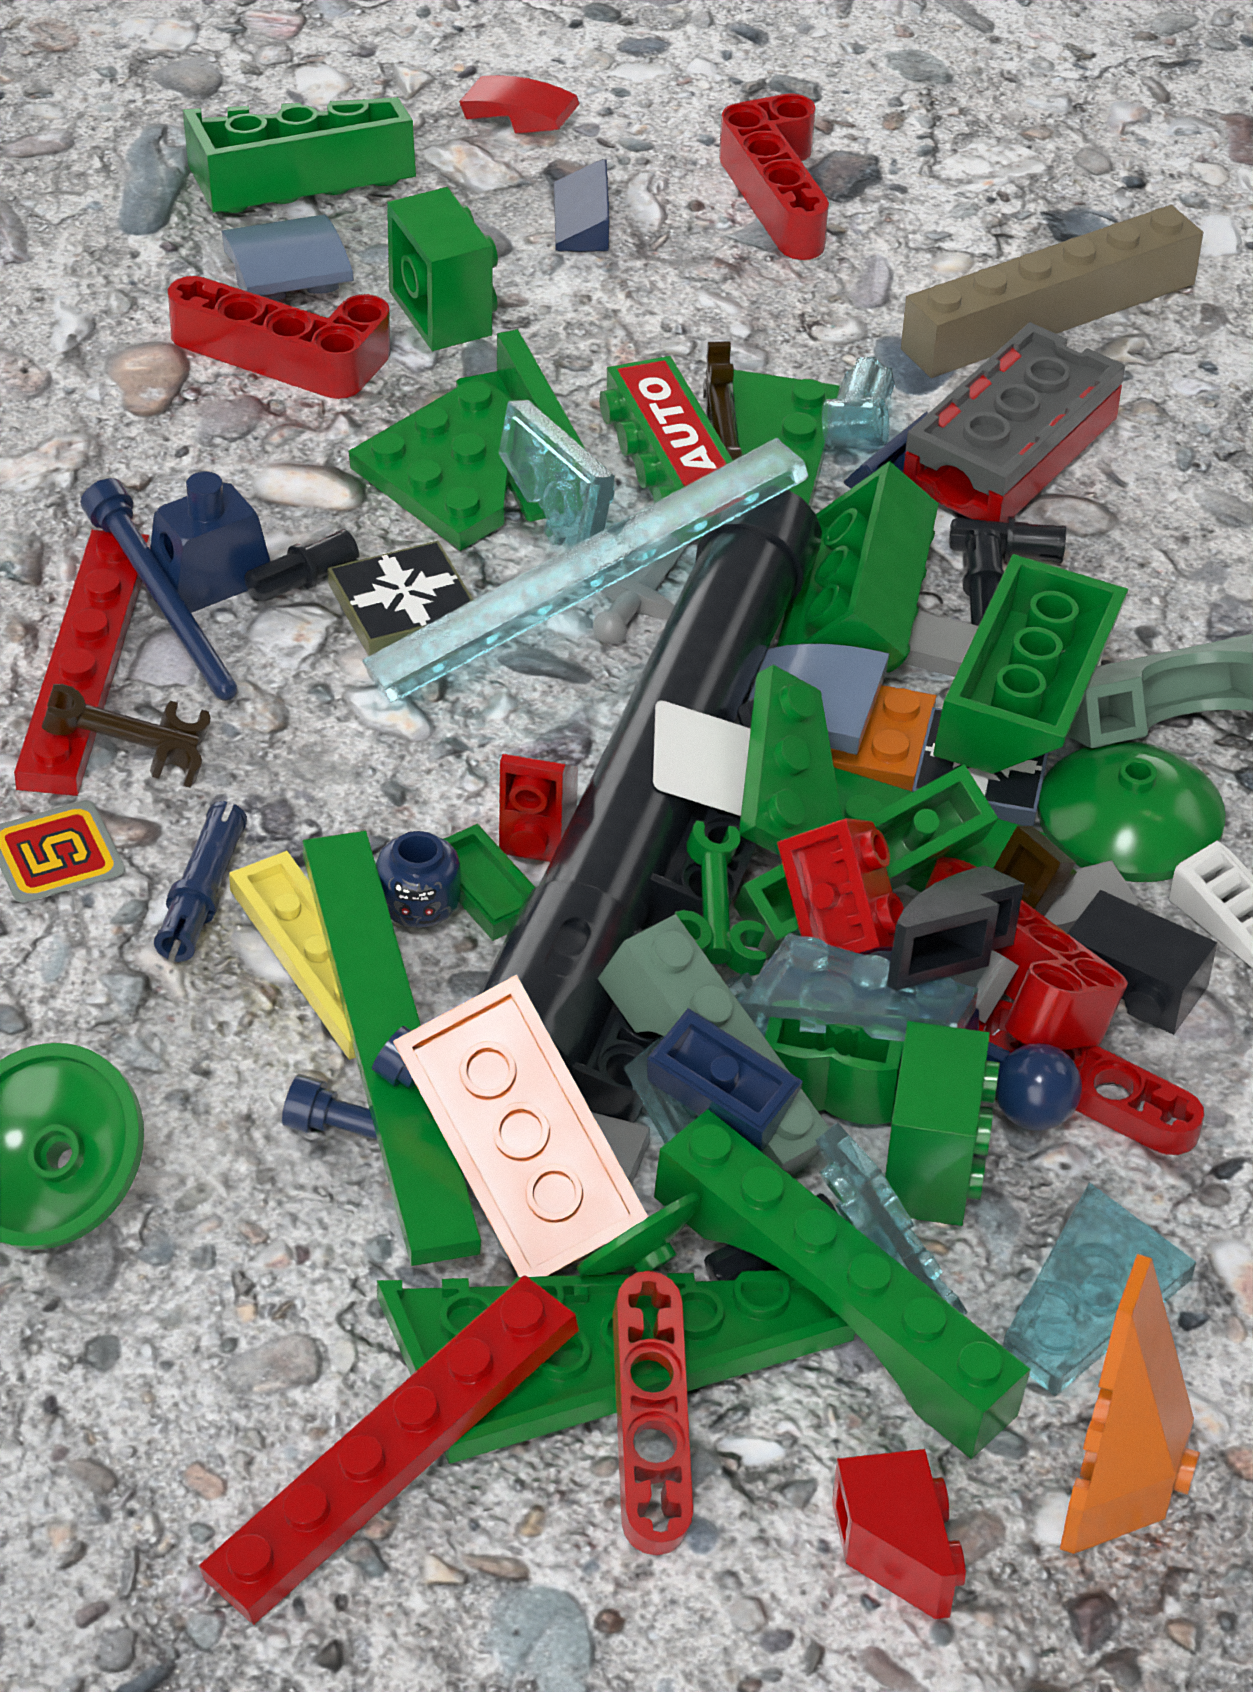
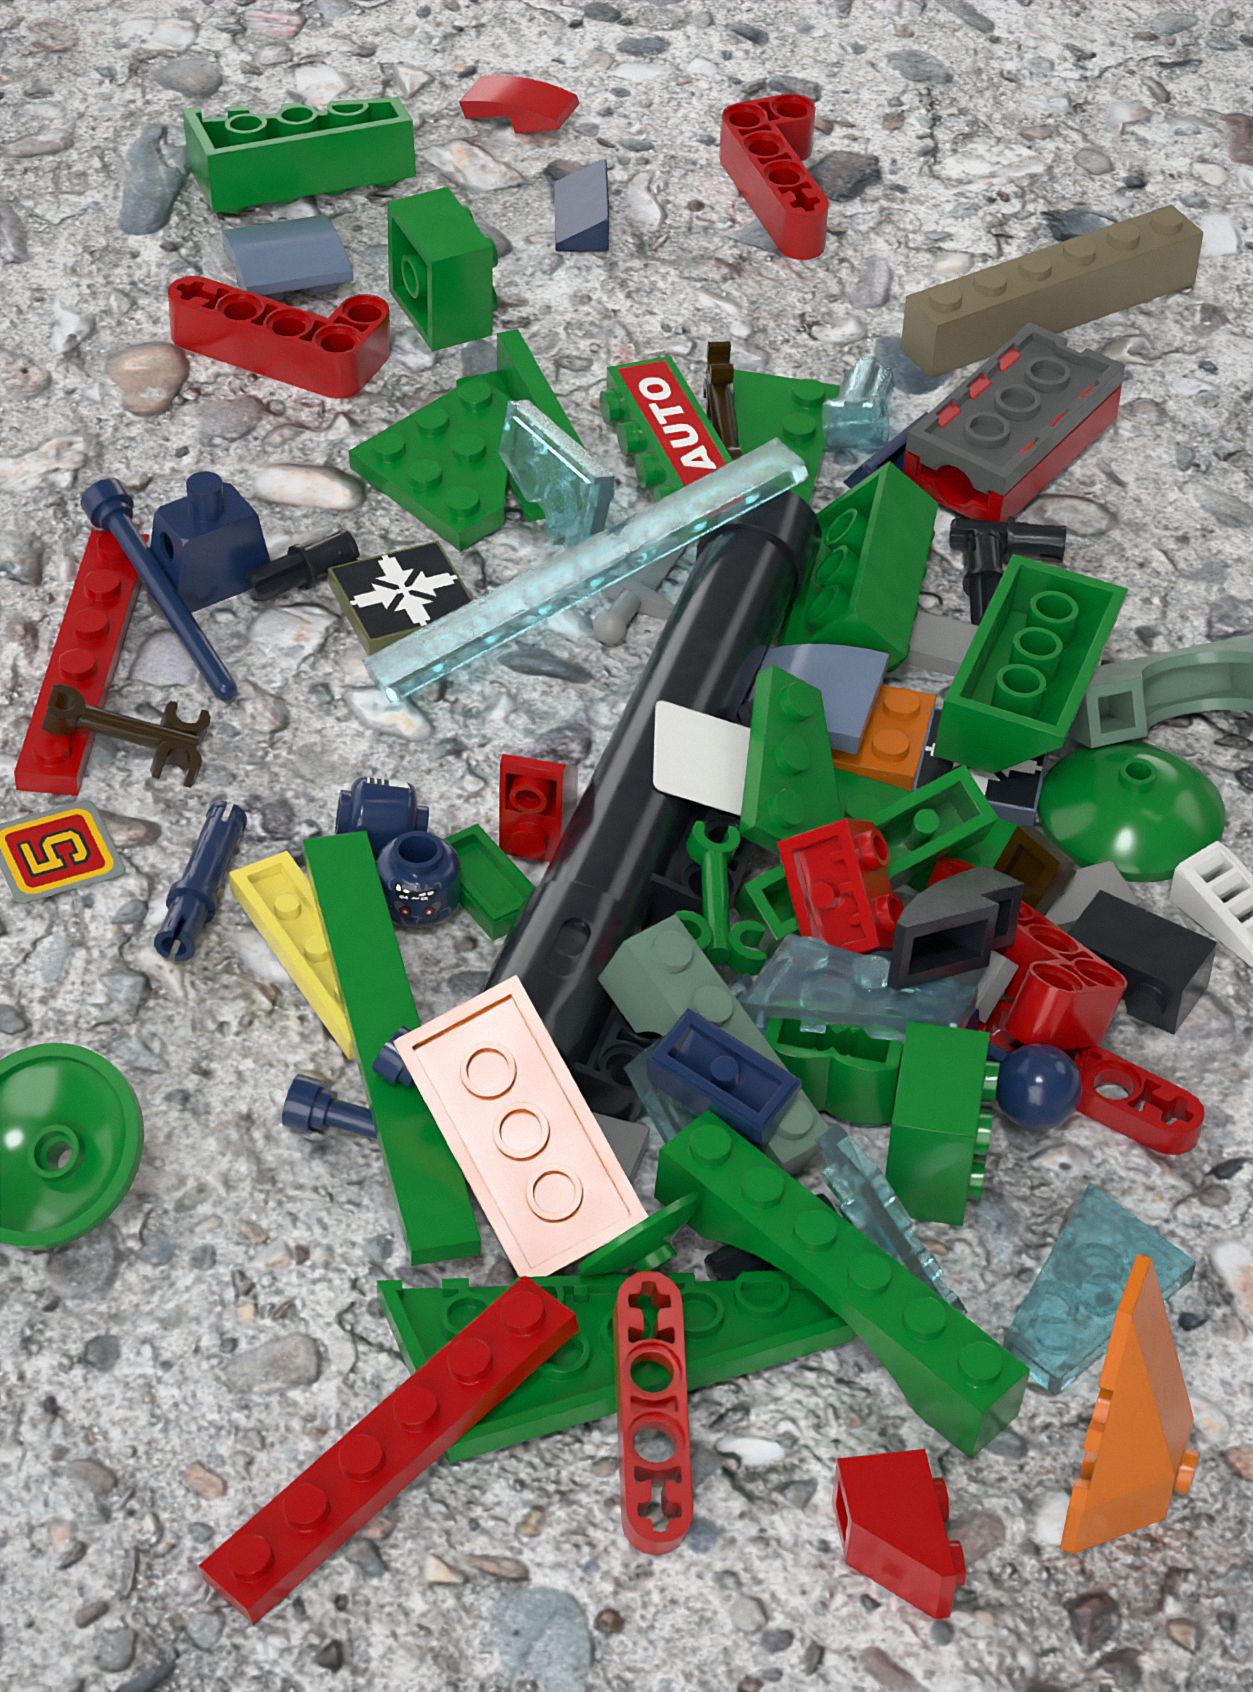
(380, 808): none -> dark blue head

